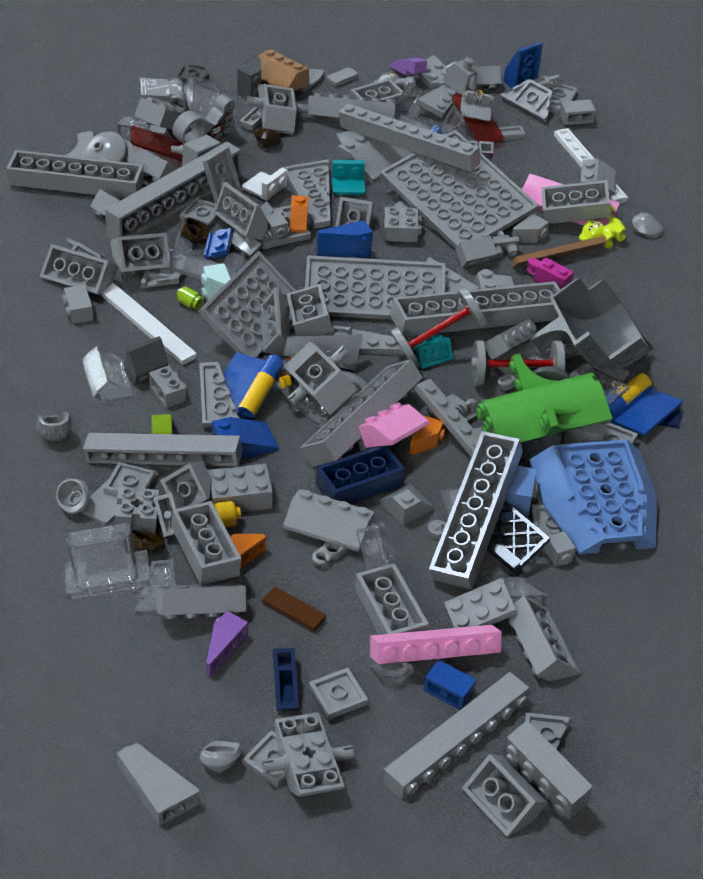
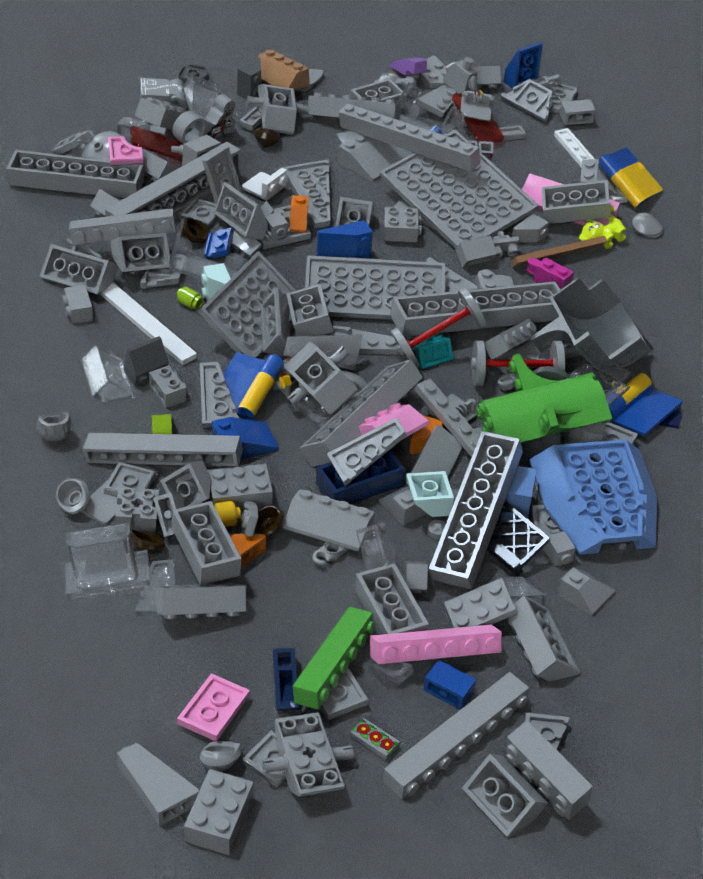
(72, 142): none -> light grey hinge
(122, 152): none -> bright pink tile
(122, 225): none -> light grey brick
(213, 707): none -> bright pink plate
(218, 812): none -> light grey brick
(227, 635): medium lavender slope -> none
(249, 518): none -> light grey hinge
(269, 520): none -> dark brown hat
(294, 609): reddish brown tile -> none
(333, 658): none -> bright green brick
(342, 77): light grey tile -> none
(348, 177): teal bracket -> none
(363, 451): none -> light grey wing
(374, 739): none -> tile
(416, 576): none -> light grey slope
(431, 492): none -> light aqua slope
(438, 453): none -> light grey piece
(584, 591): none -> light grey slope
(629, 176): none -> yellow door

